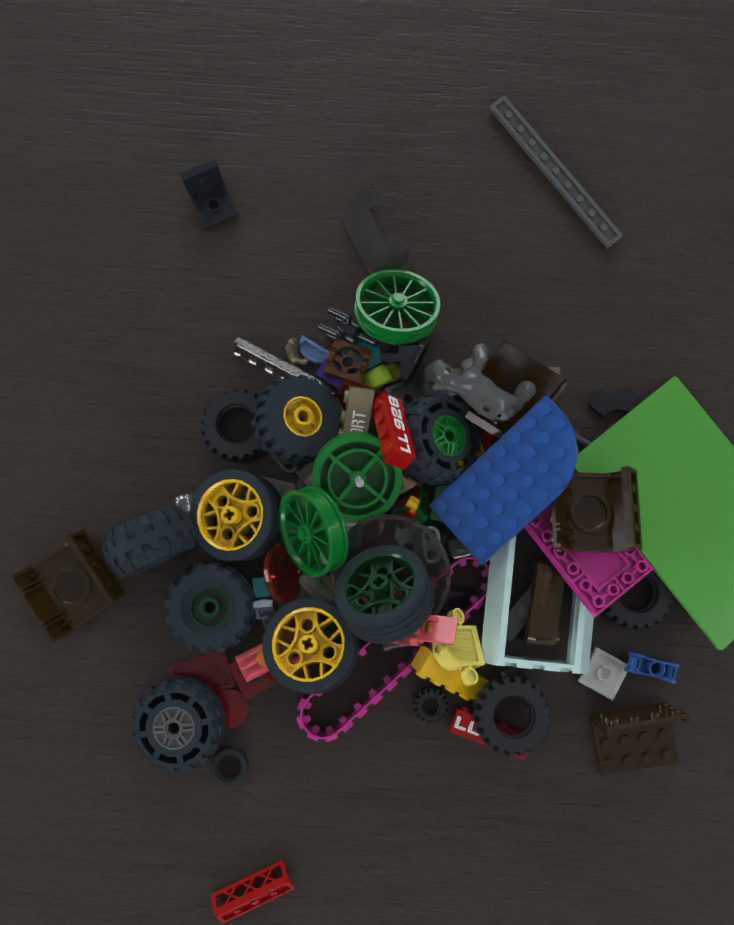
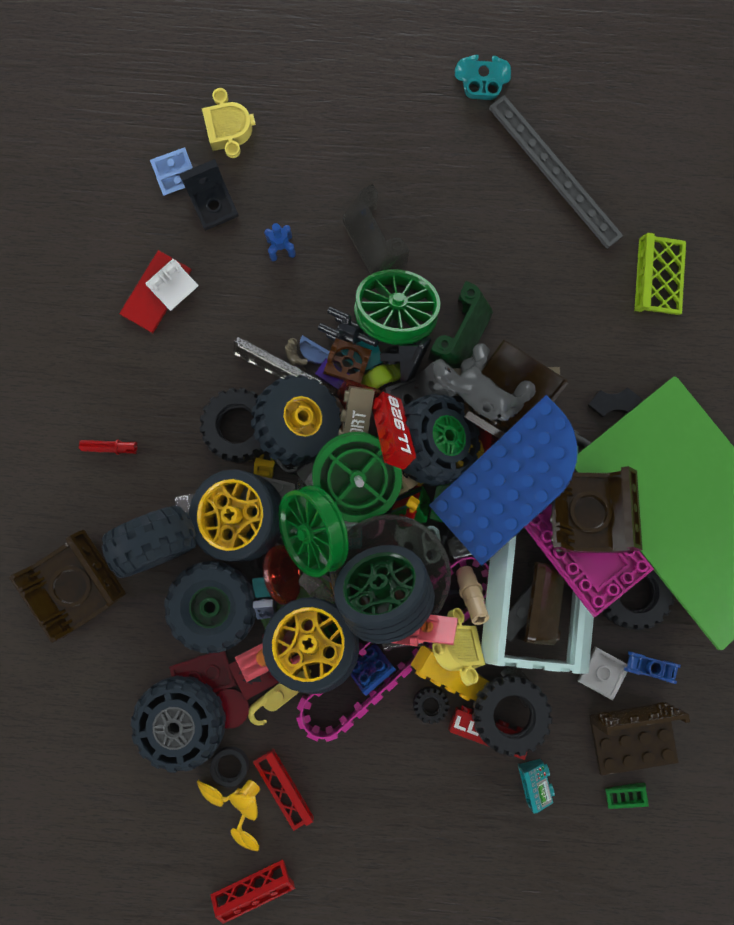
(108, 446): none -> red axle
(143, 305): none -> red tile
(168, 169): none -> light blue slope
(171, 284): none -> white hinge
(227, 124): none -> light yellow piece
(244, 801): none -> yellow plant
(264, 467): none -> yellow tile
(273, 700): none -> light yellow plate
(279, 240): none -> blue plant
(290, 789): none -> red fence
(371, 669): none -> blue tile
(467, 71): none -> teal piece
(472, 595): none -> tan piece
(477, 317): none -> dark green windscreen
(536, 785): none -> teal slope
(643, 802): none -> green slope
(646, 270): none -> lime fence

